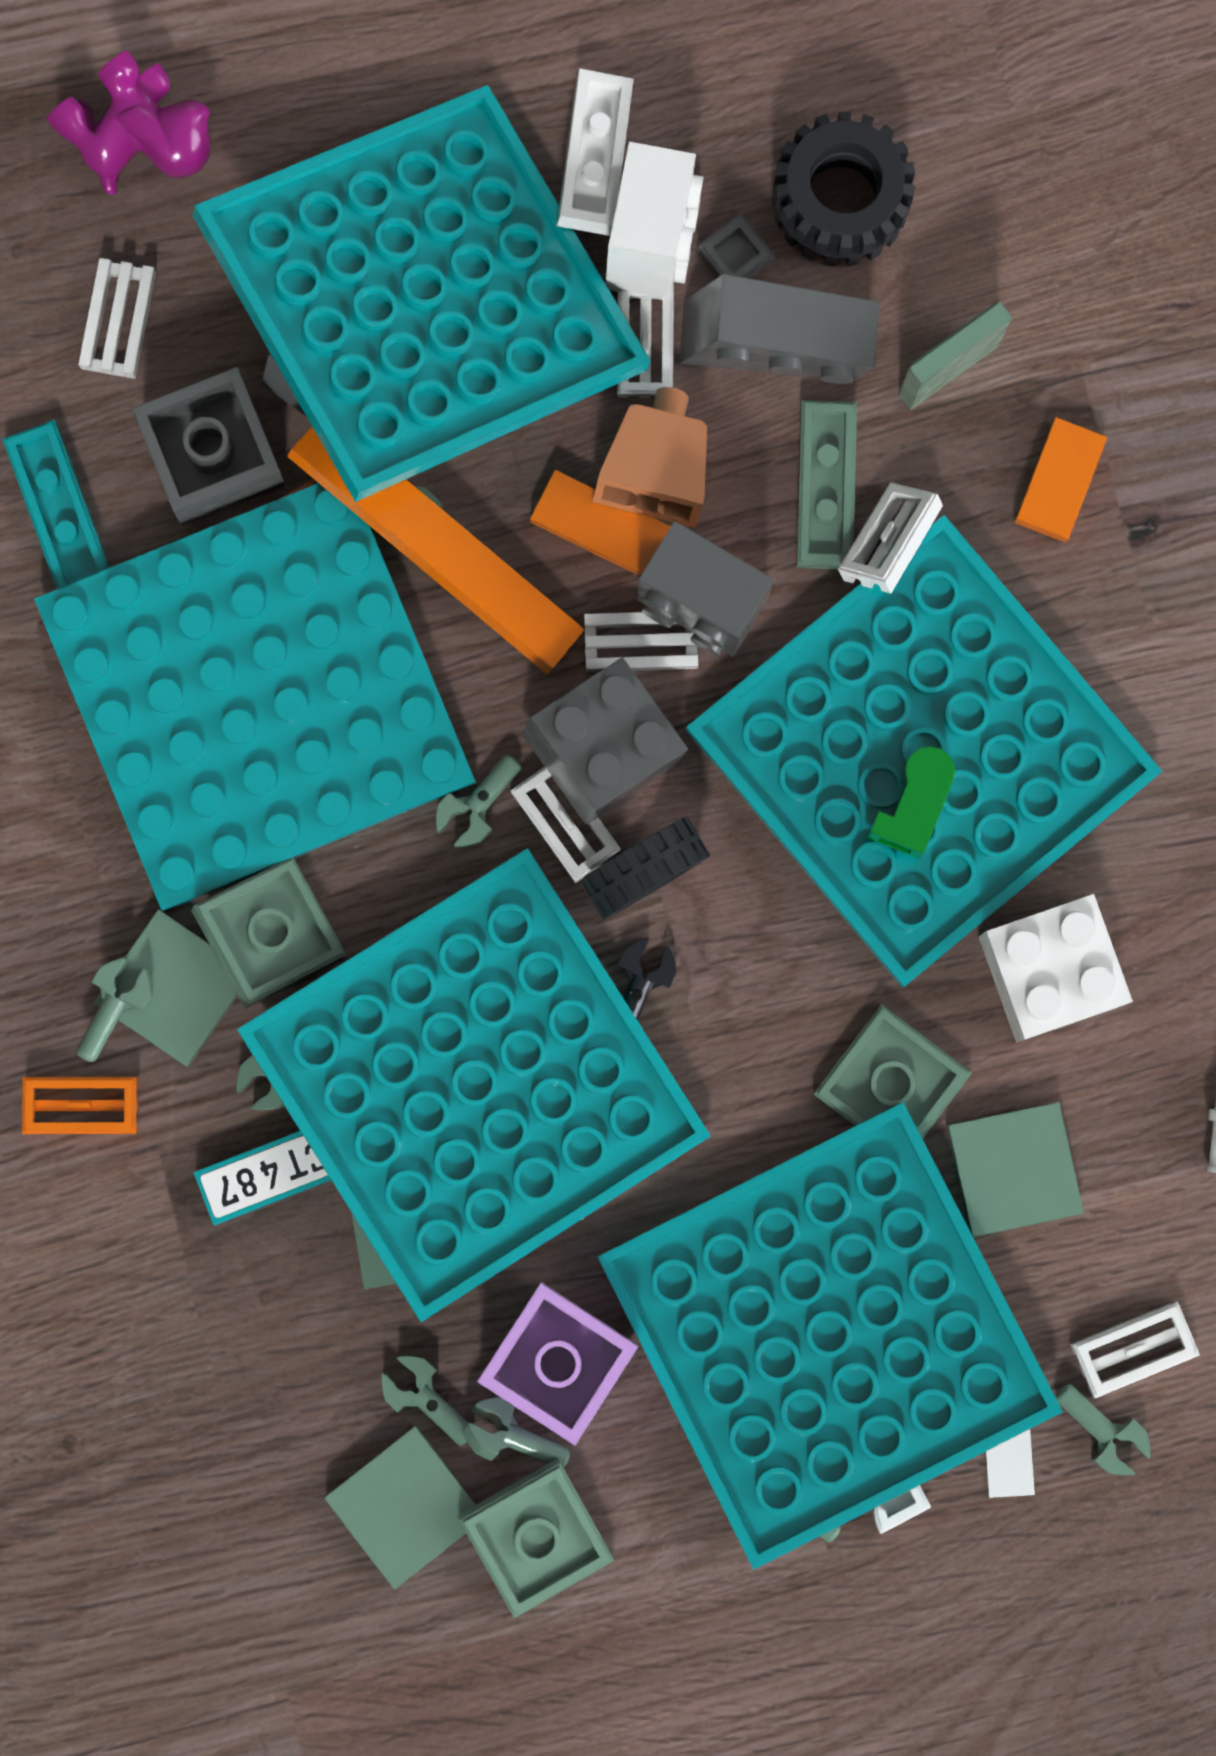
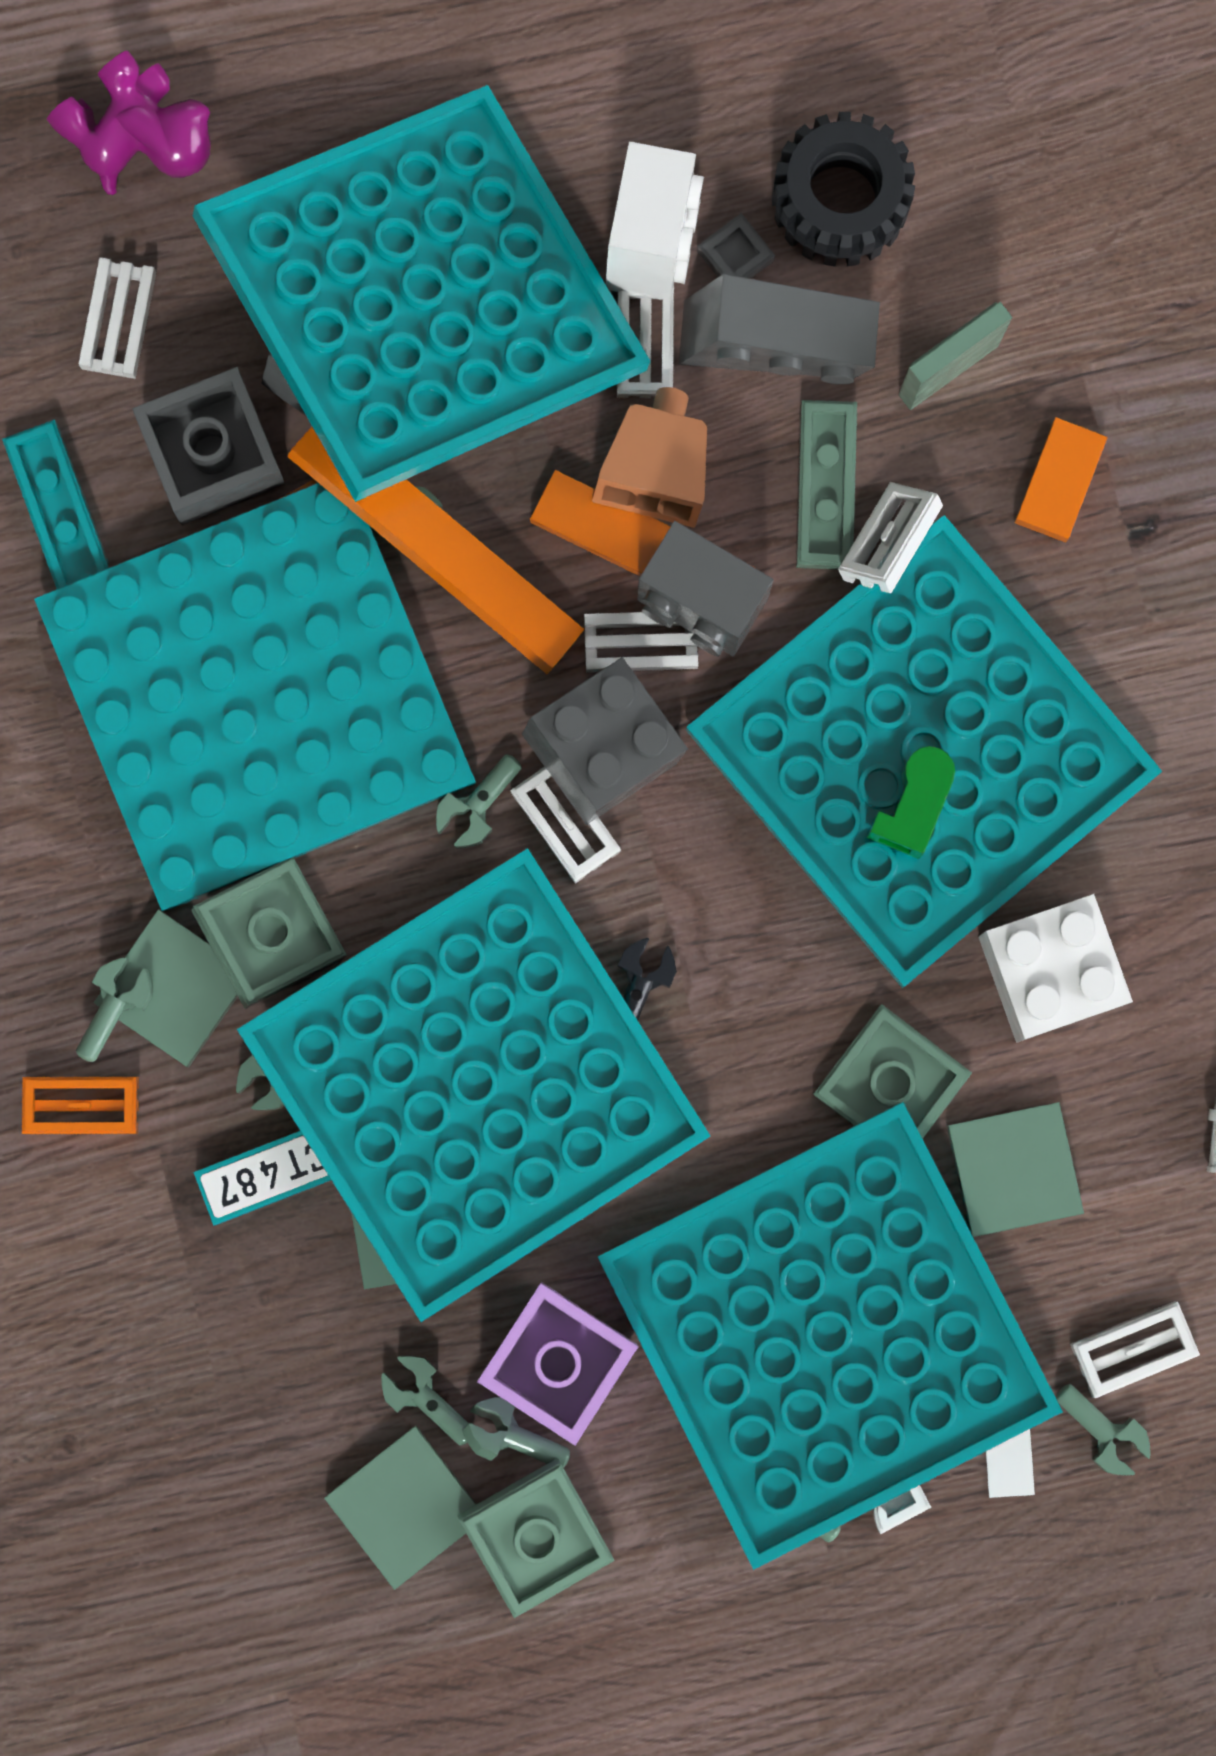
(595, 152): white plate -> none
(645, 868): black tyre -> none

